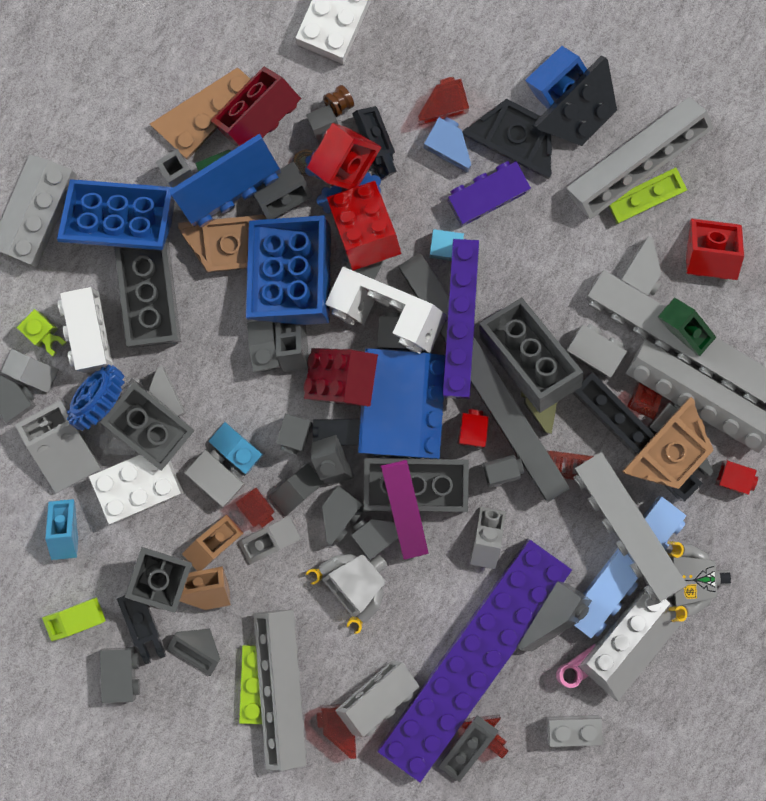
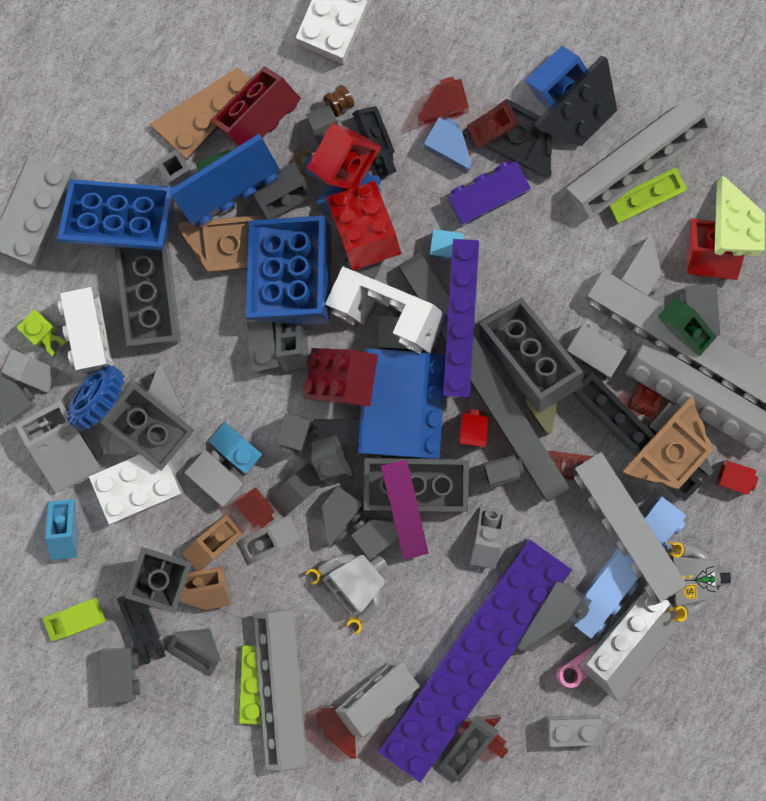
(493, 124): none -> clear red slope
(705, 302): none -> dark grey slope
(738, 222): none -> yellowish green wing

